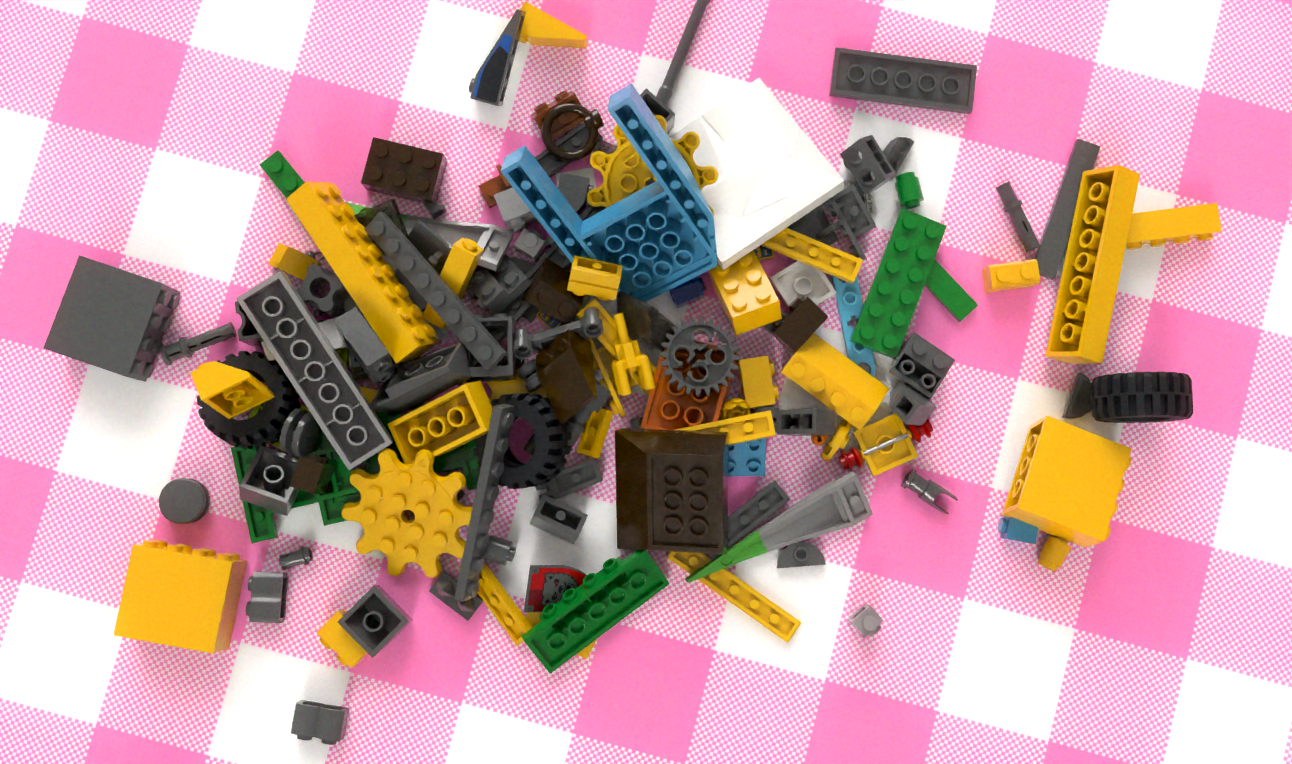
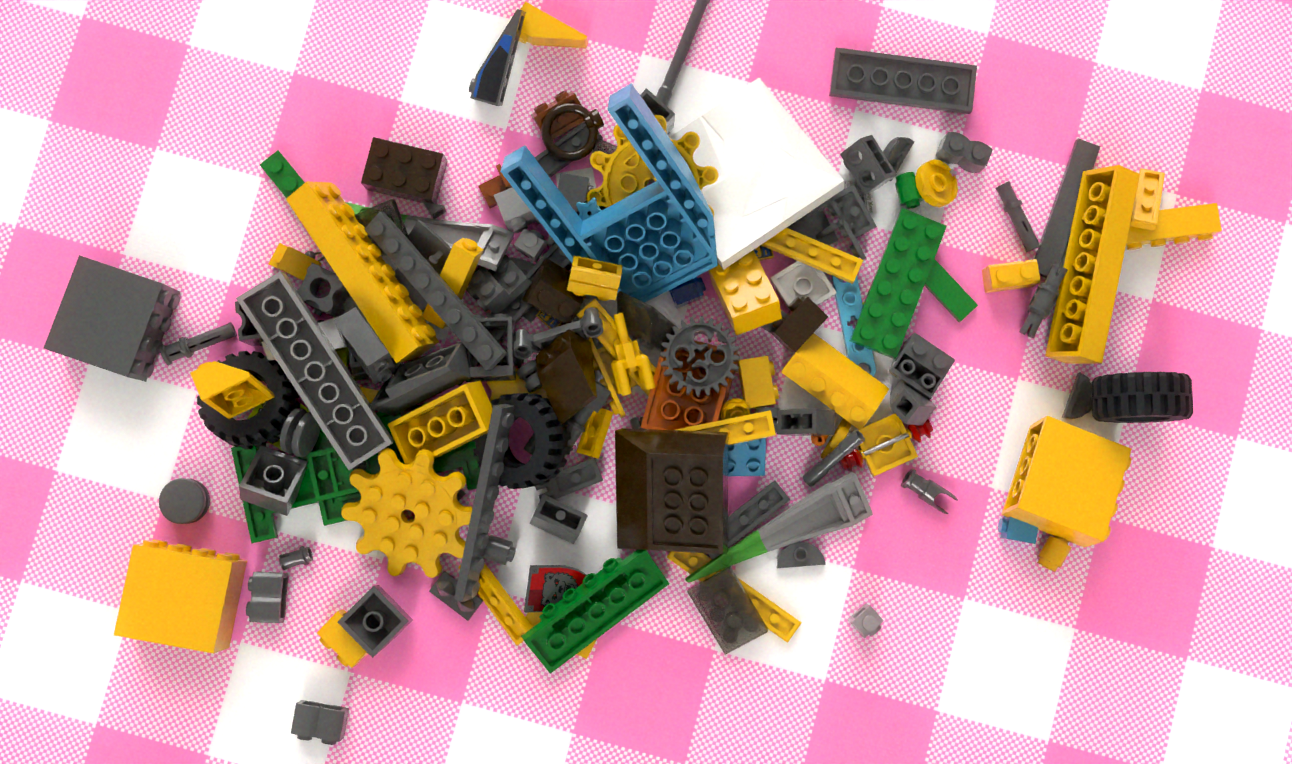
(312, 474): dark brown brick -> none
(585, 207): none -> medium azure plate
(727, 610): none -> clear smoke plate
(844, 448): none -> dark grey piece
(936, 183): none -> yellow tile
(968, 154): none -> dark grey brick
(1043, 301): none -> dark grey pin
(1148, 199): none -> yellow tile

